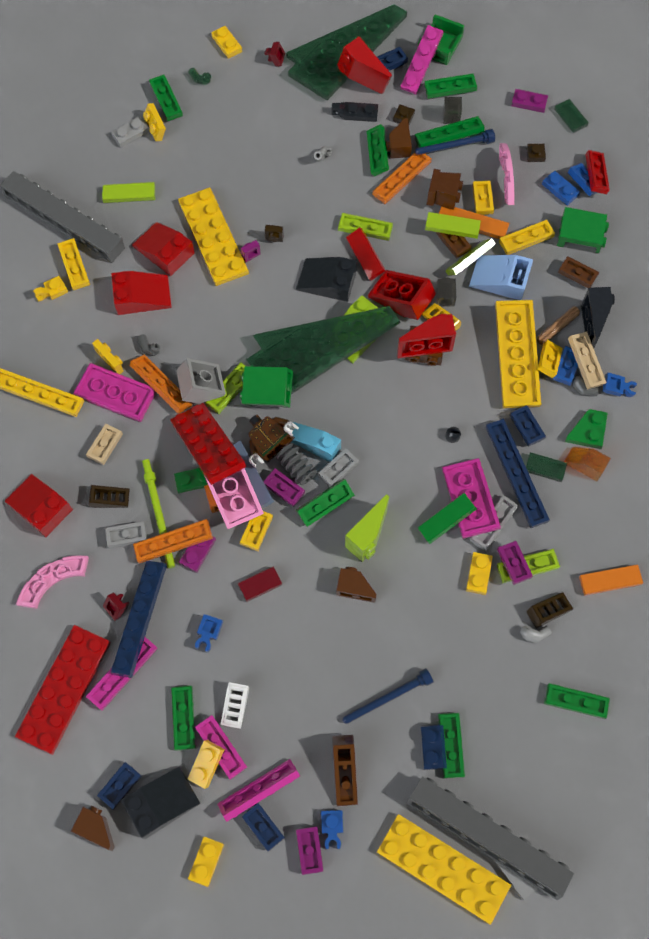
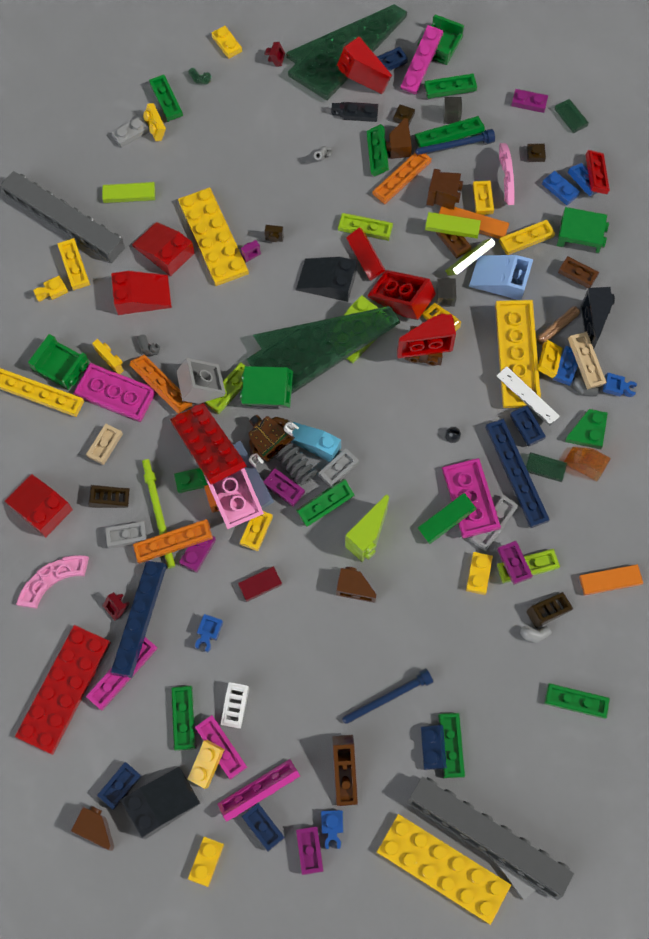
(58, 362): none -> green panel
(528, 396): none -> white sticker

